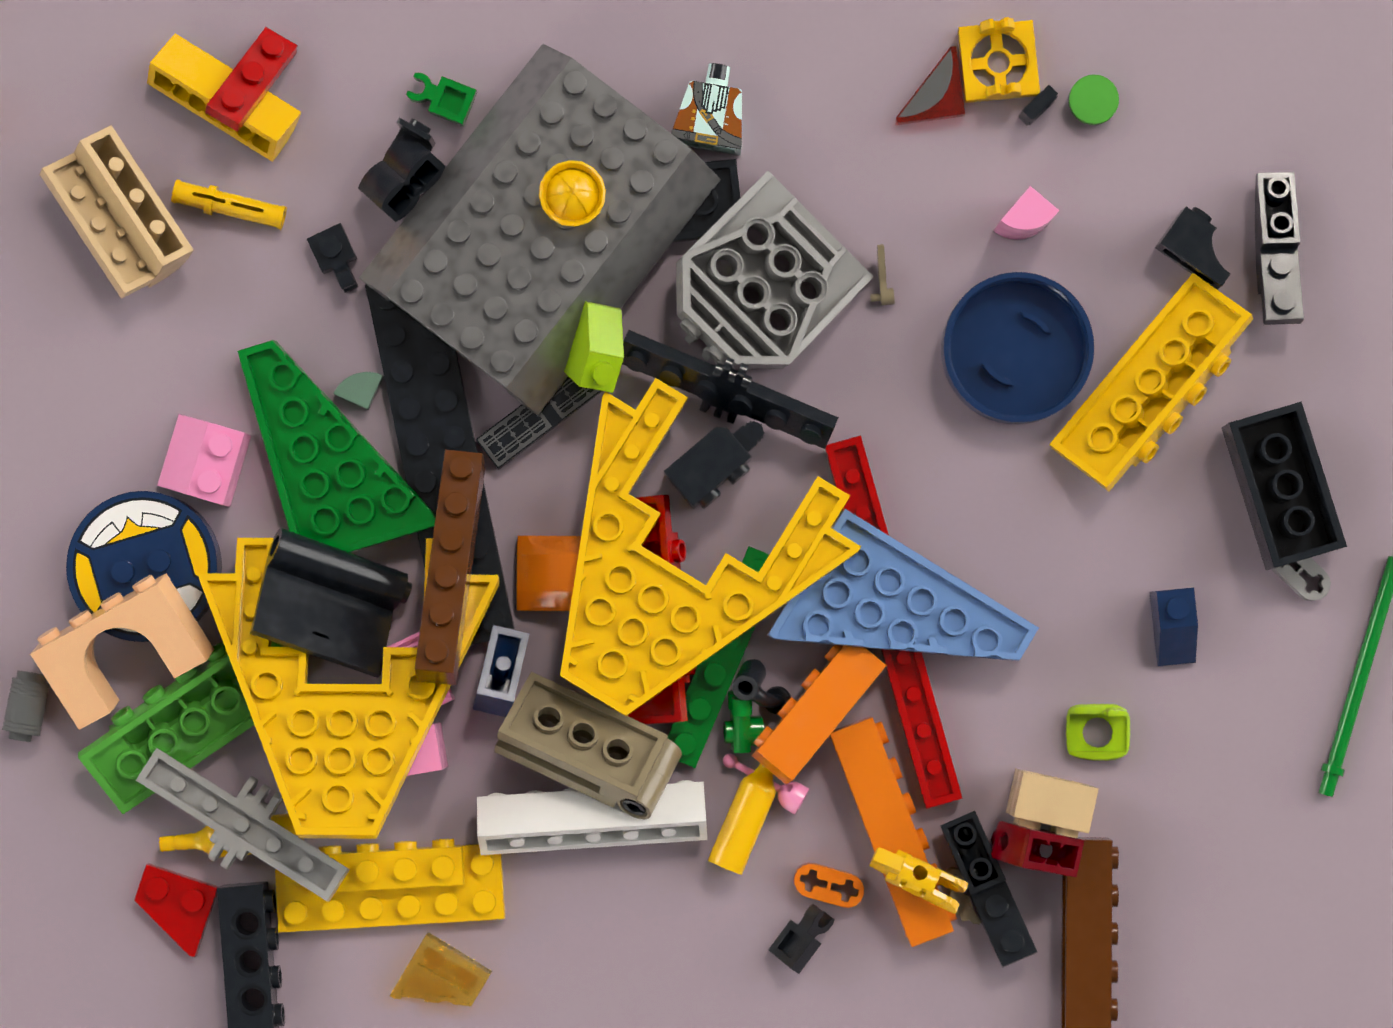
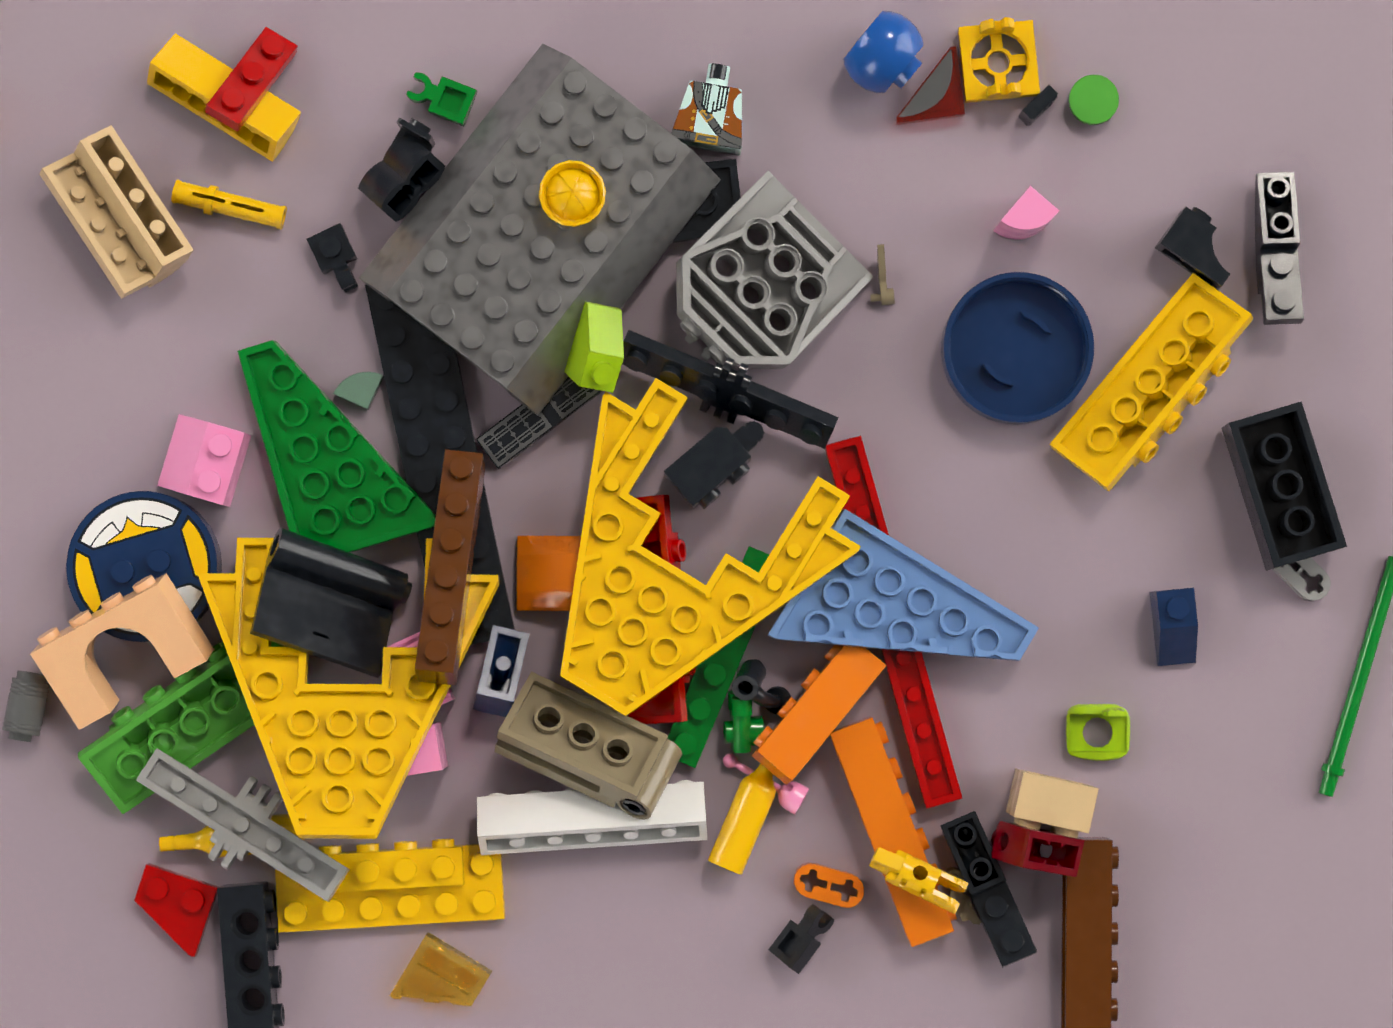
(885, 53): none -> blue wheel

